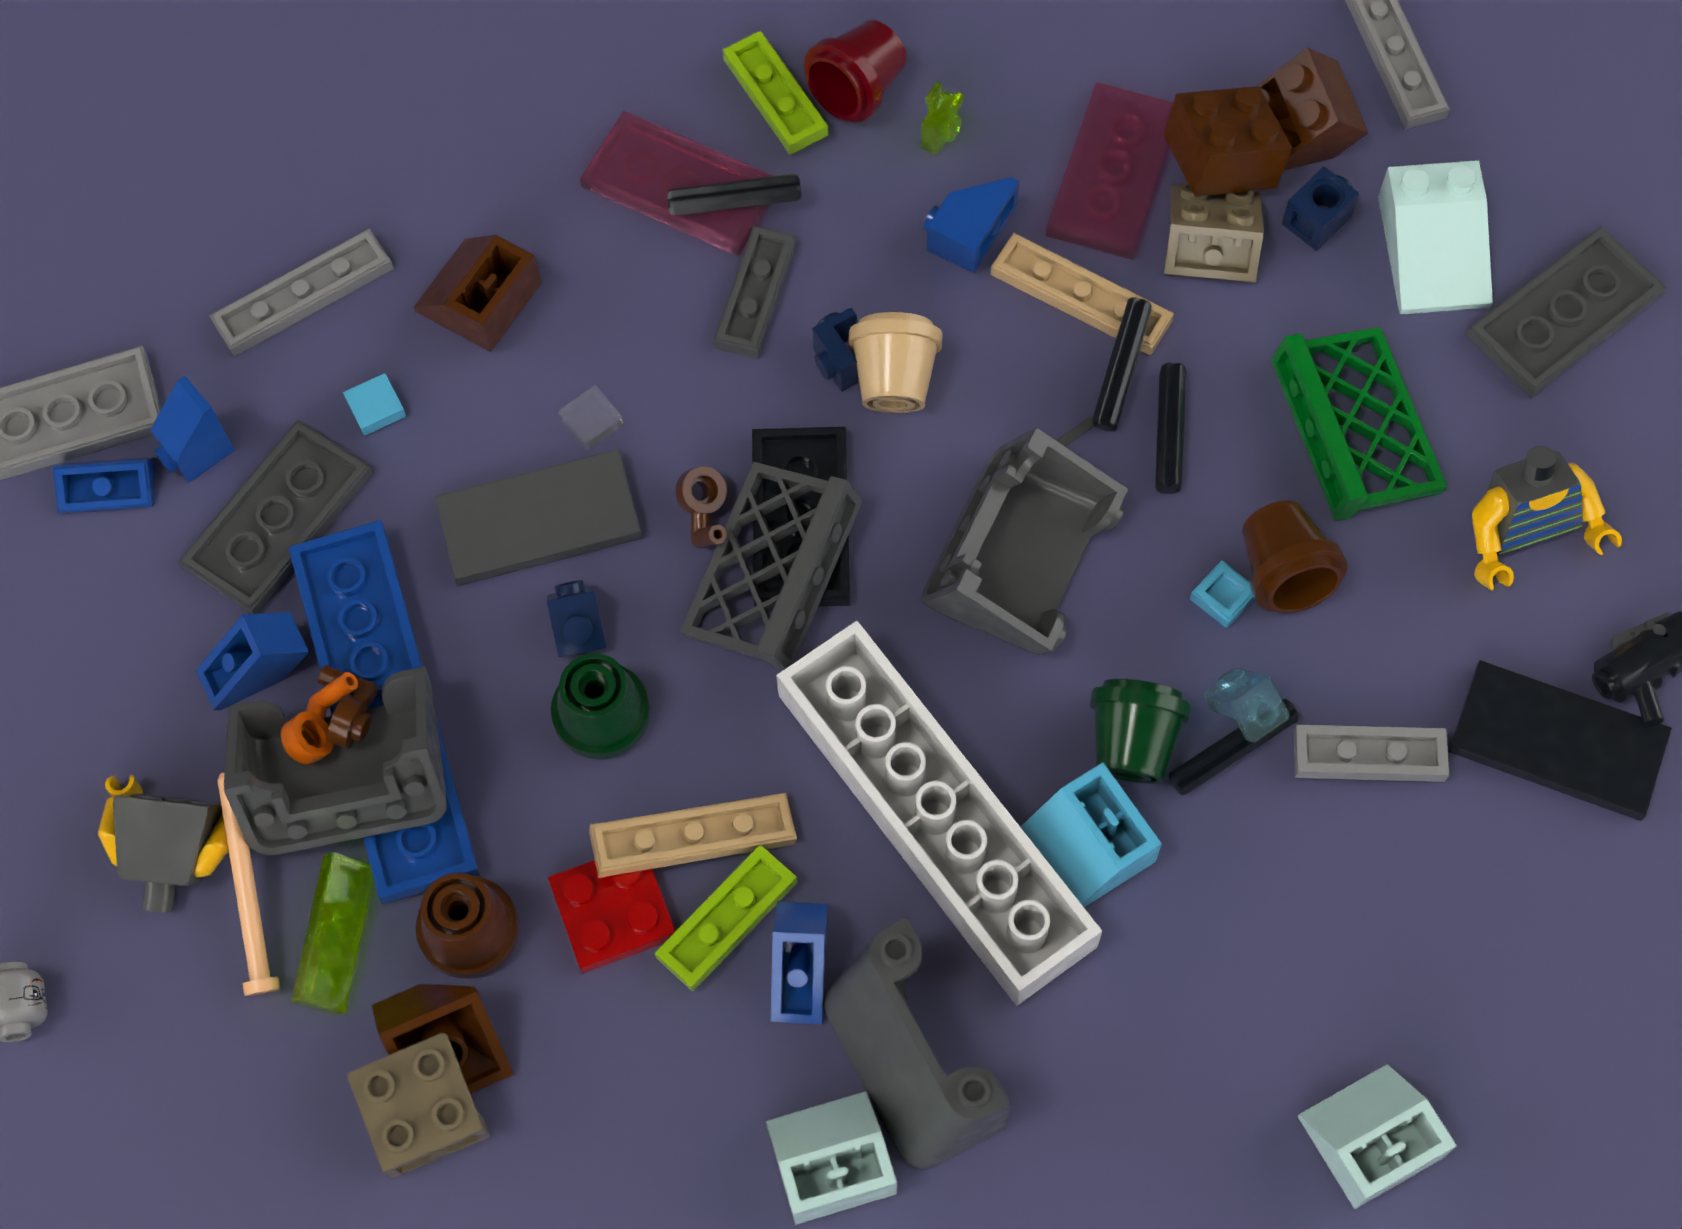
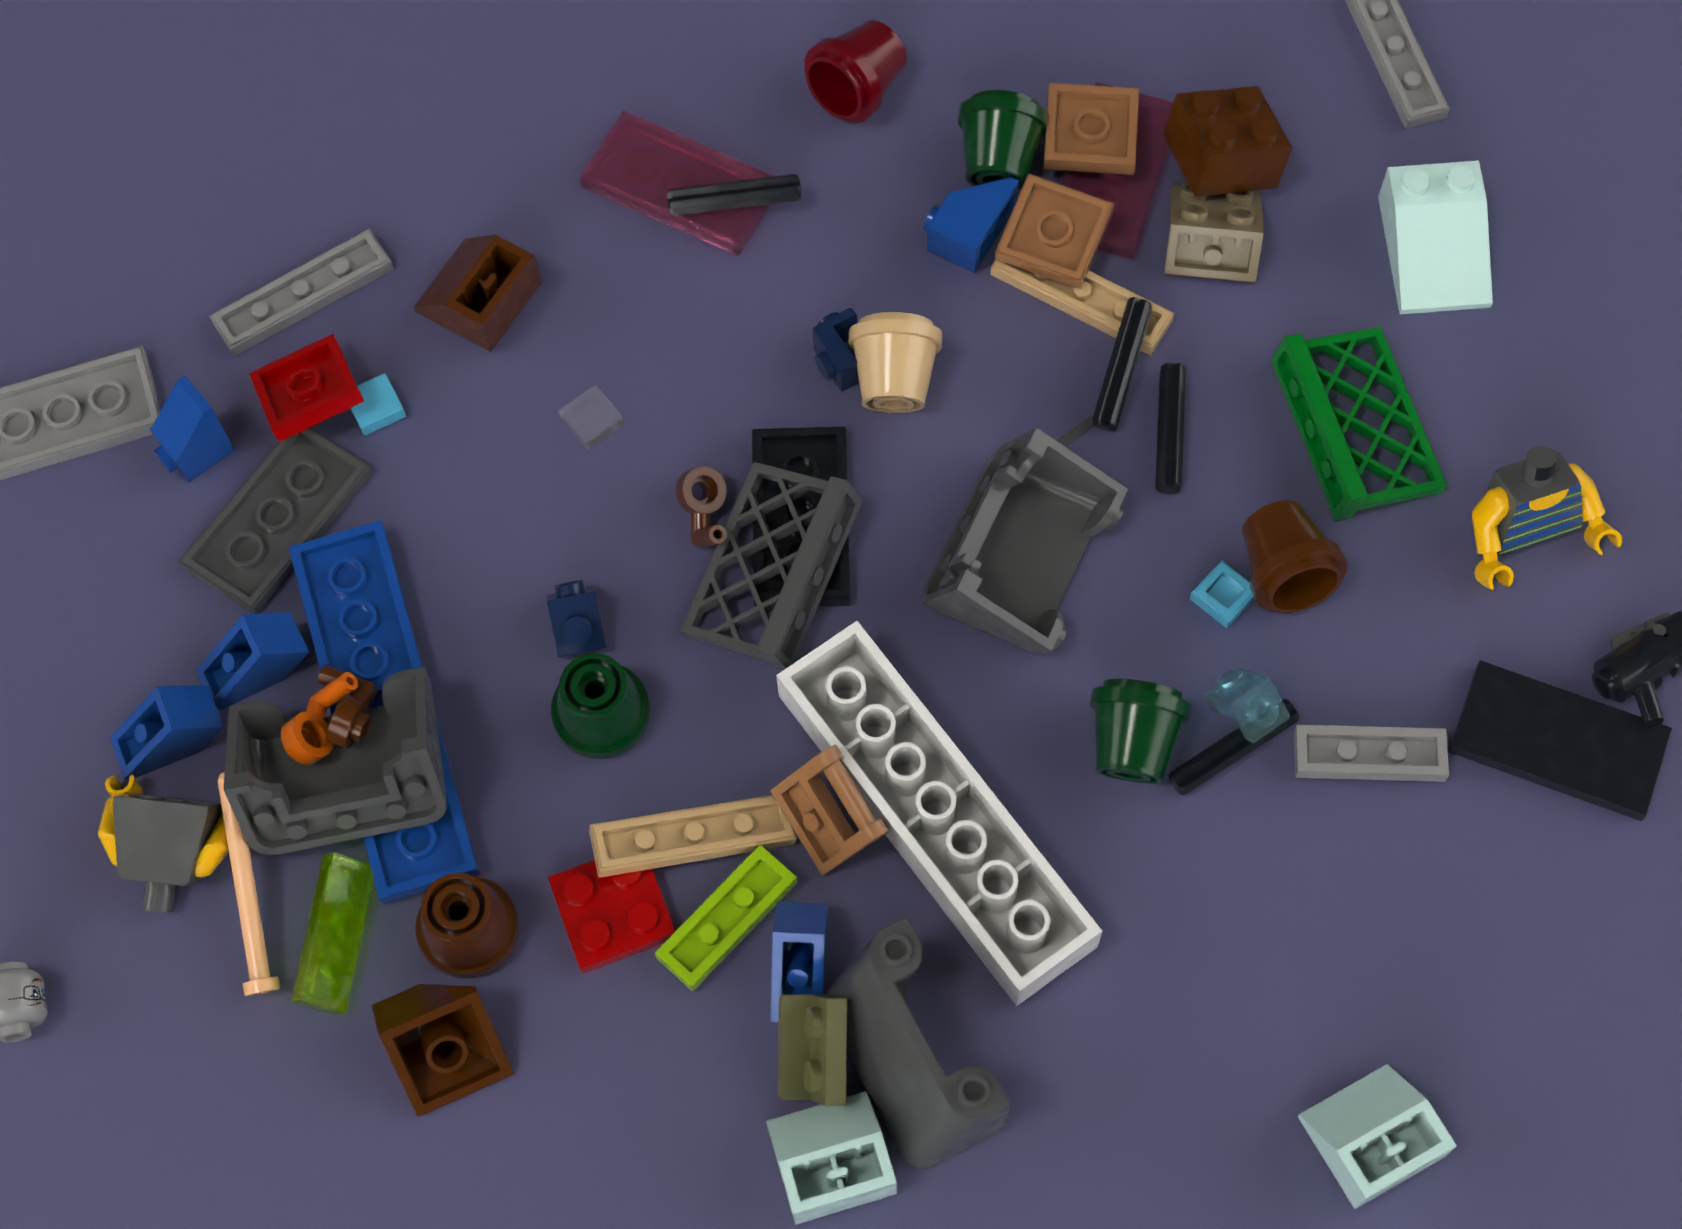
(104, 484): blue slope -> none
(166, 729): none -> blue slope
(306, 387): none -> red plate
(417, 1106): dark tan bracket -> none
(538, 517): dark grey tile -> none
(755, 292): dark grey tile -> none
(775, 92): lime plate -> none
(812, 1048): none -> olive bracket
(817, 815): none -> medium nougat plate
(942, 118): clear neon green plate -> none
(1000, 135): none -> dark green piece
(1054, 231): none -> medium nougat plate
(1091, 128): none -> medium nougat plate
(1093, 835): medium azure slope -> none
(1313, 108): reddish brown slope -> none
(1318, 224): dark blue brick -> none
(1565, 312): dark grey tile -> none

